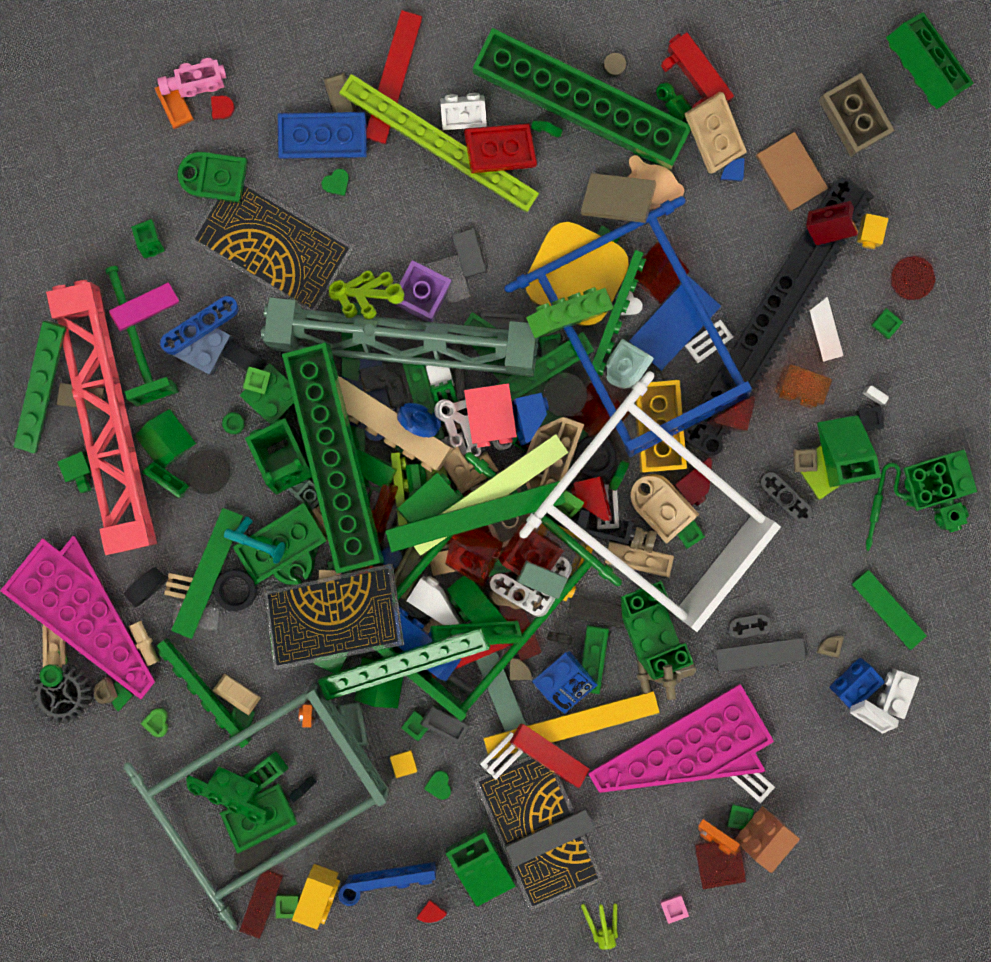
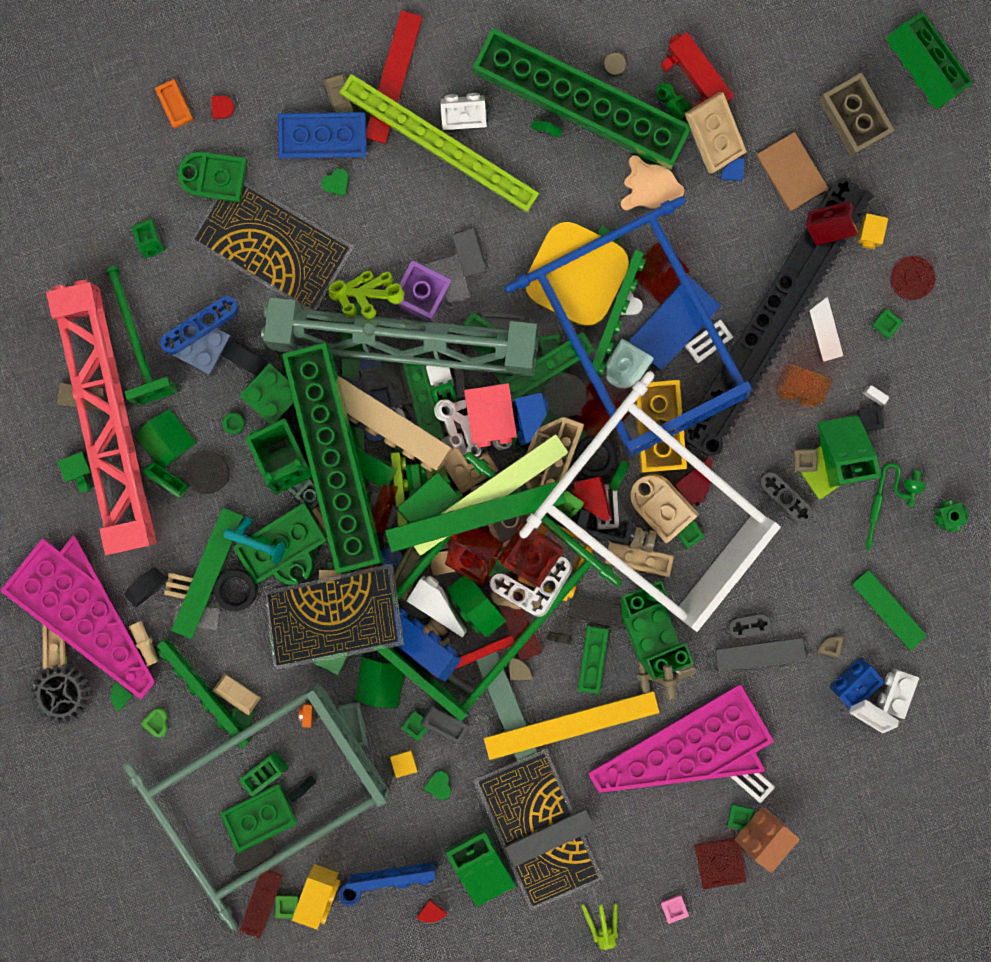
(40, 386): green plate -> none
(51, 675): green tile -> none
(104, 691): dark tan tile -> none
(144, 307): dark pink tile -> none
(194, 78): bright pink brick -> none
(230, 791): green bracket -> none
(256, 380): bright green tile -> none
(404, 663): tile -> none
(418, 421): blue tile -> none
(489, 769): white tile -> none
(495, 632): green tile -> none
(500, 148): red tile -> none
(542, 579): sand green tile -> none
(549, 755): red tile -> none
(565, 682): blue slope -> none
(569, 312): bright green brick -> none
(618, 198): dark tan tile -> none
(725, 843): orange piece -> none
(736, 417): clear red slope -> none
(940, 479): green slope -> none

